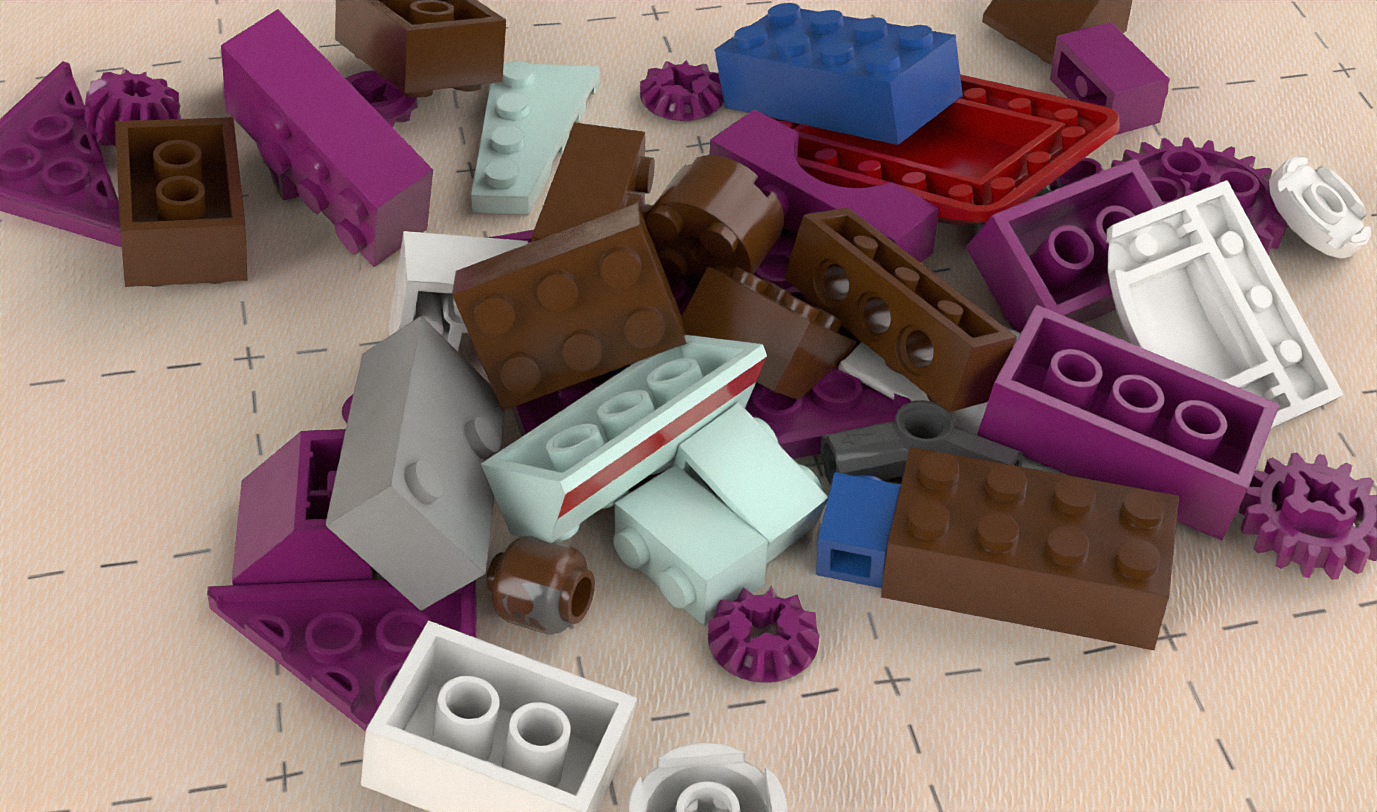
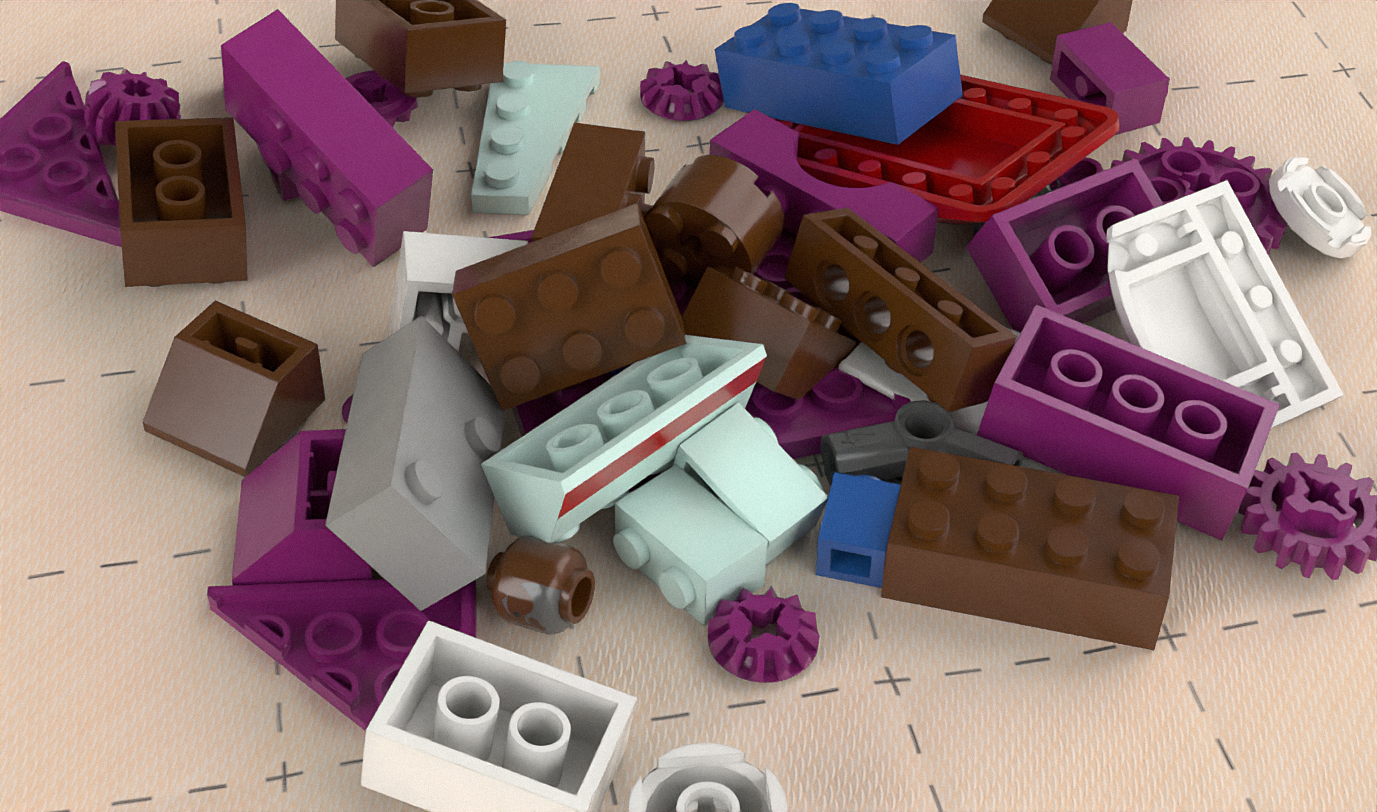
(234, 388): none -> reddish brown slope

